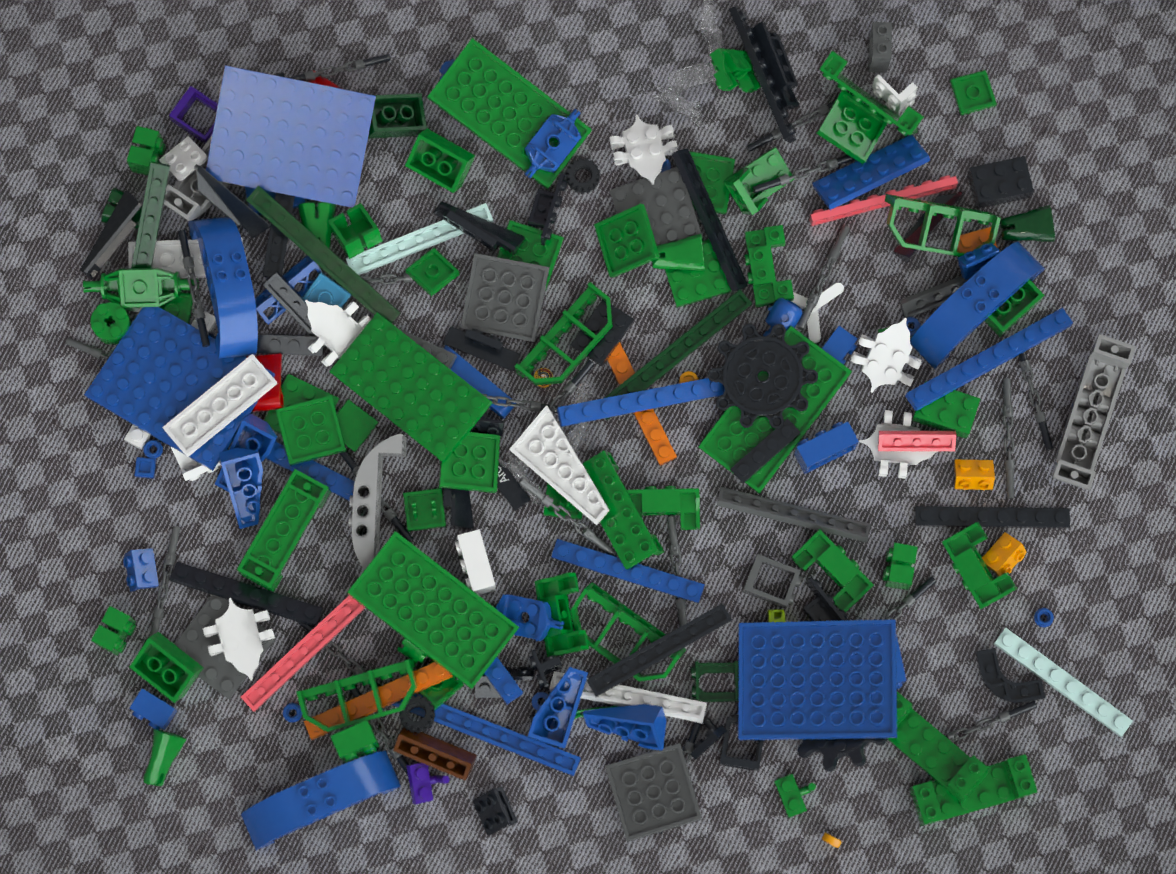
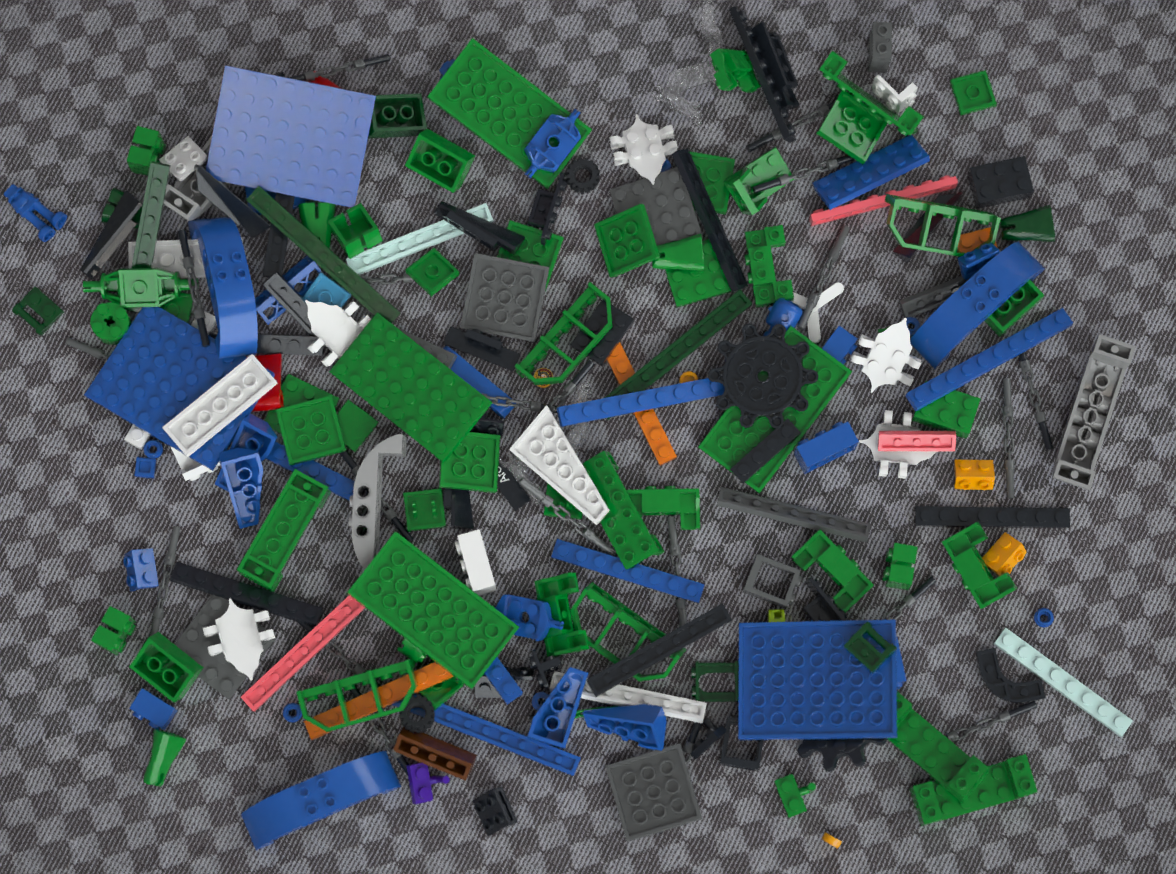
(26, 204): none -> blue piece
(42, 306): none -> dark green plate
(184, 105): dark purple window -> none
(355, 741): green brick -> none
(865, 652): none -> dark green plate

